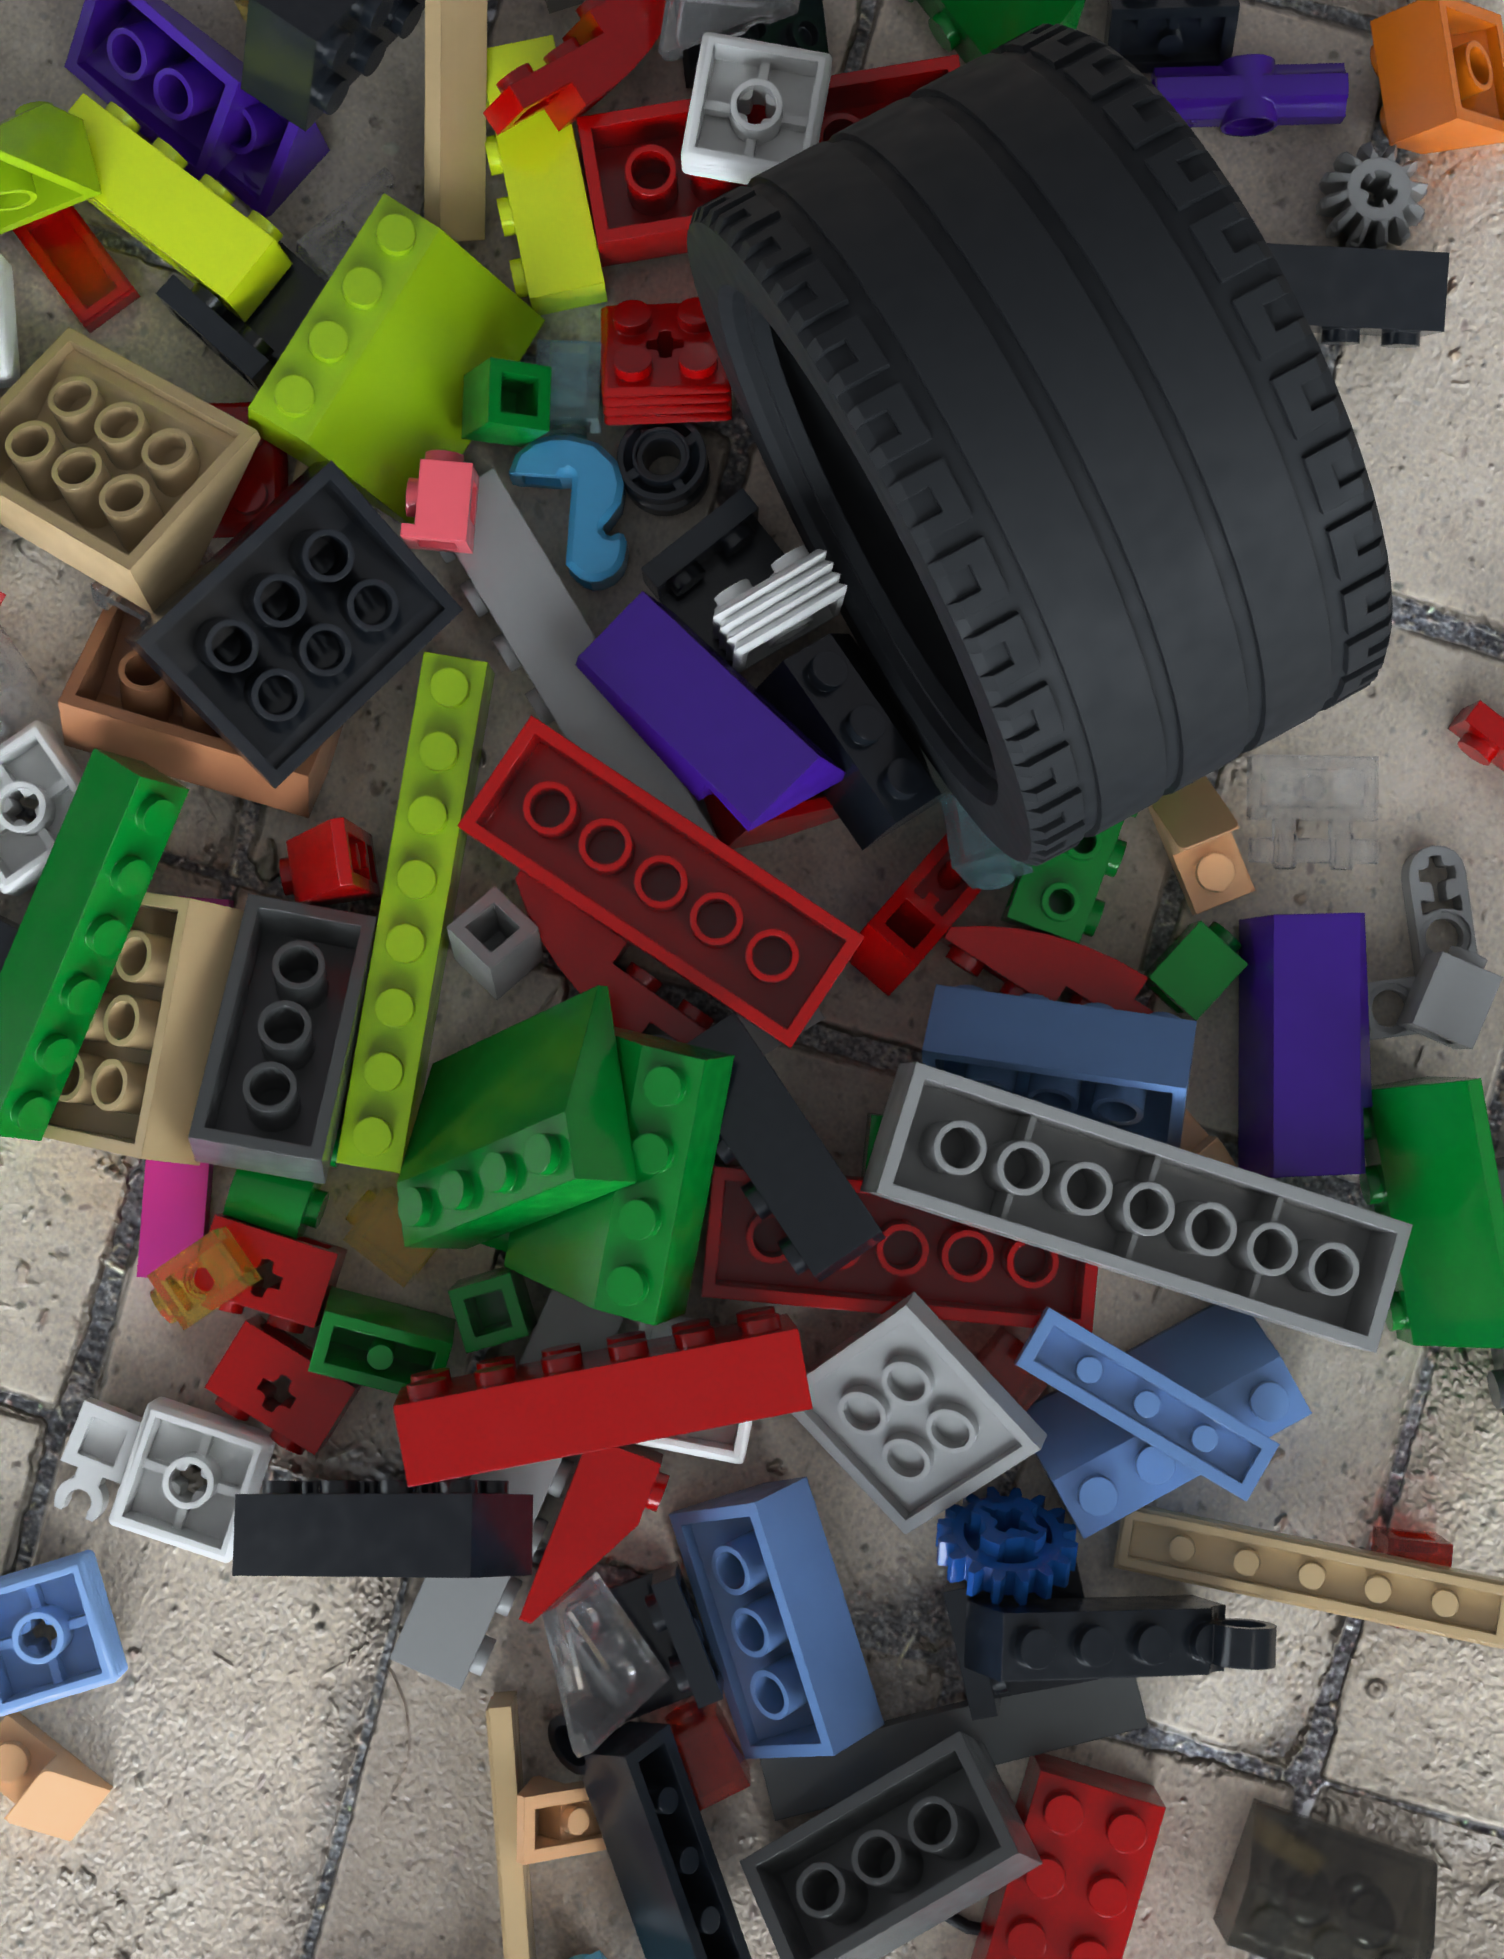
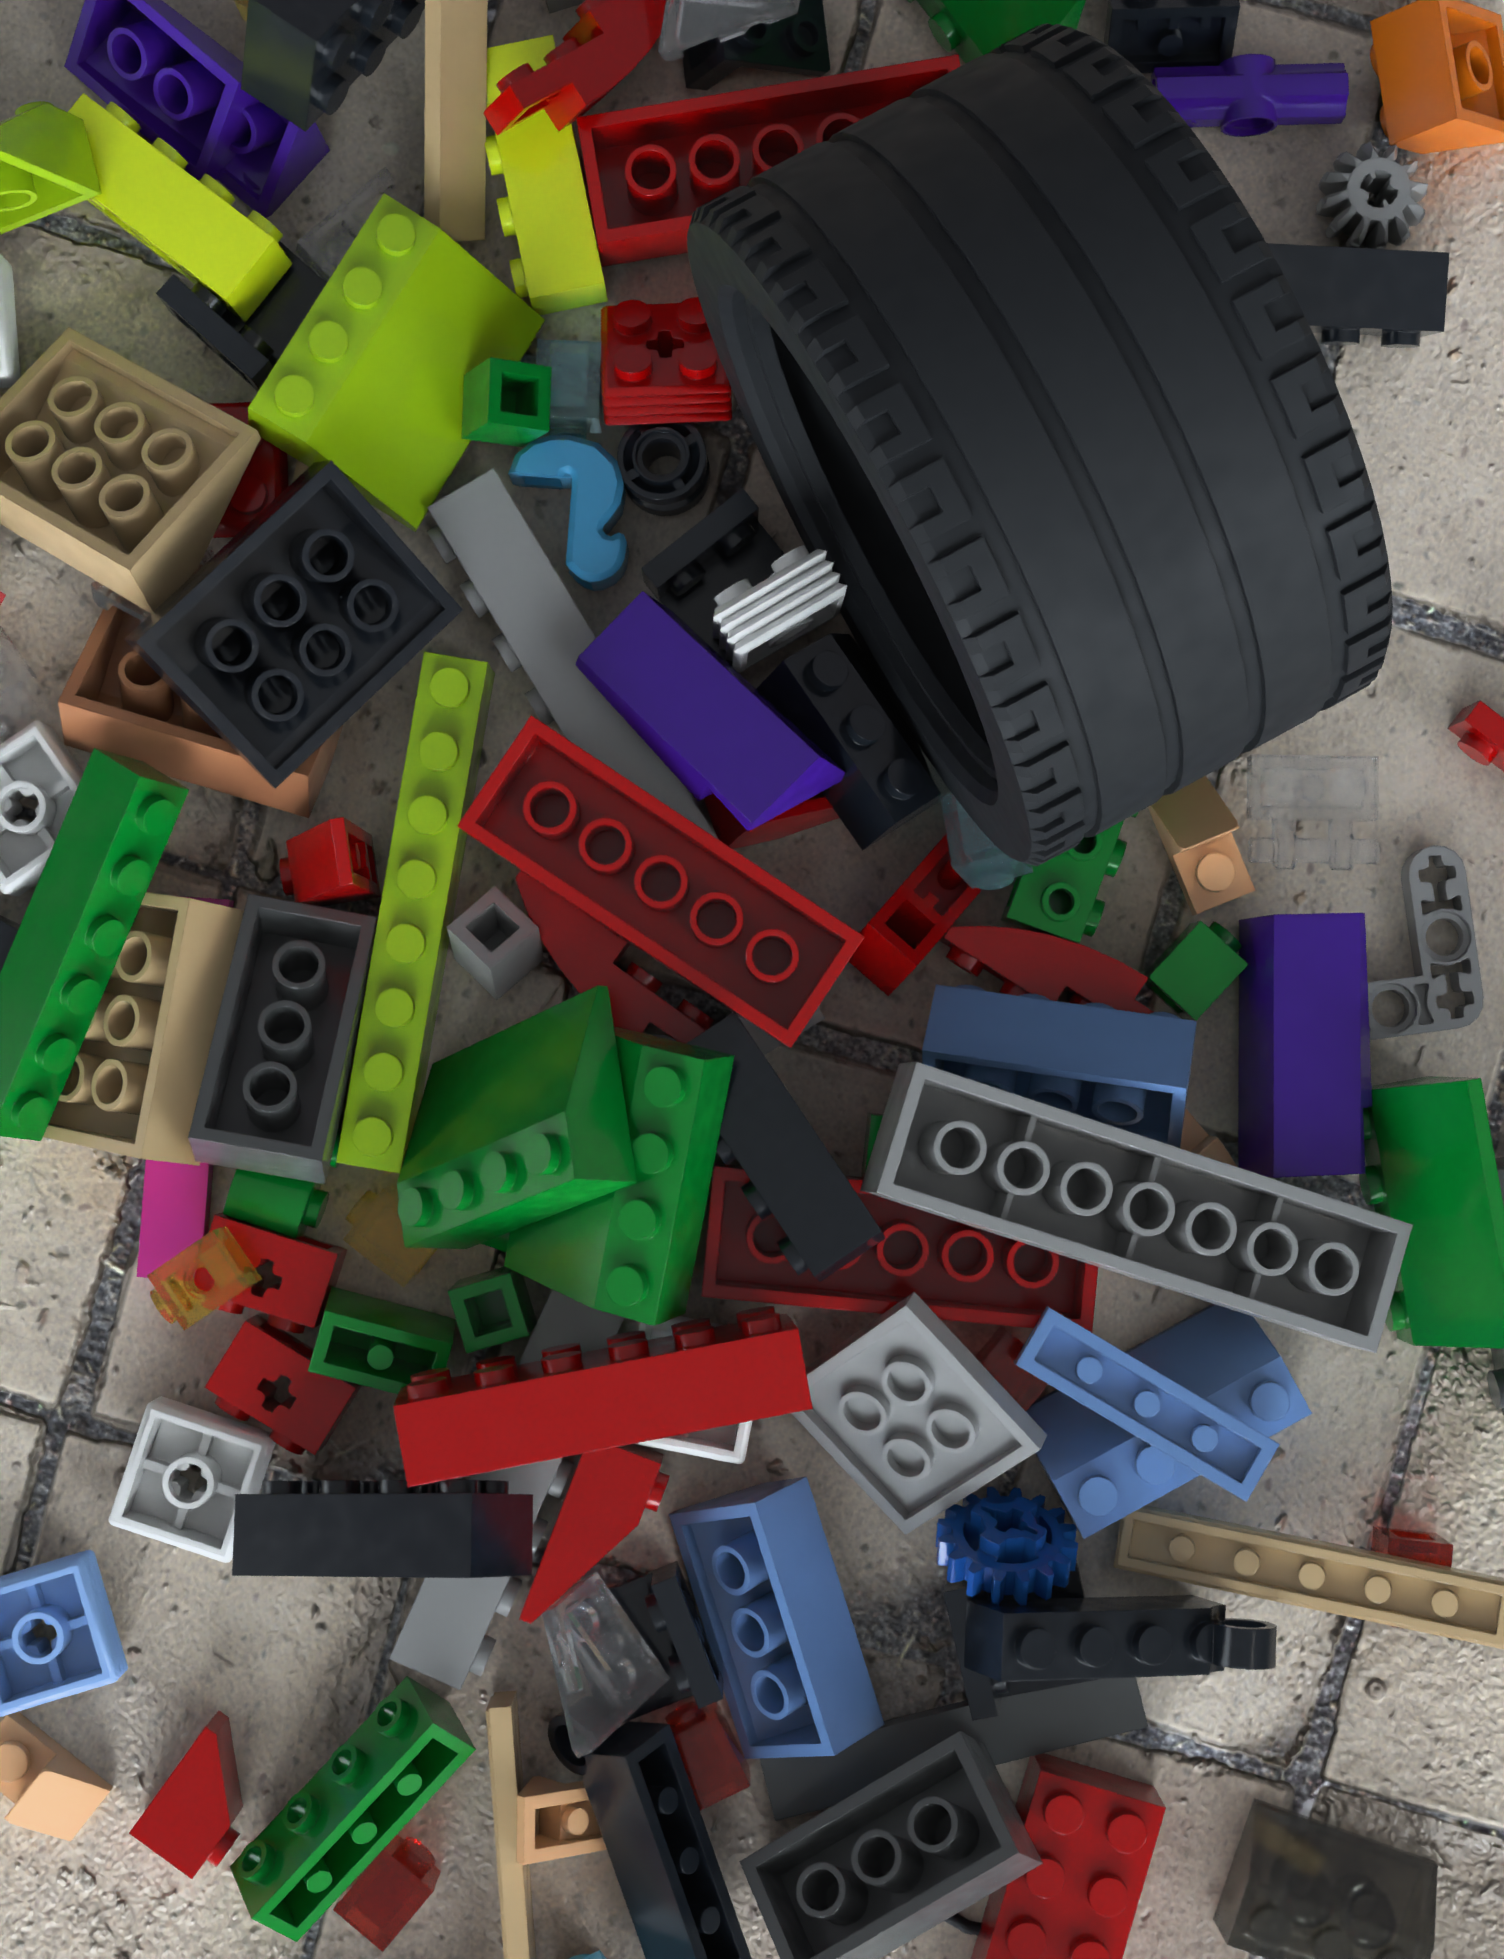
(78, 266): red tile -> none
(100, 1450): white plate -> none
(196, 1804): none -> red slope
(351, 1809): none -> green brick
(389, 1890): none -> clear red brick
(442, 504): coral brick -> none
(728, 82): white brick -> none
(1450, 998): light grey brick -> none

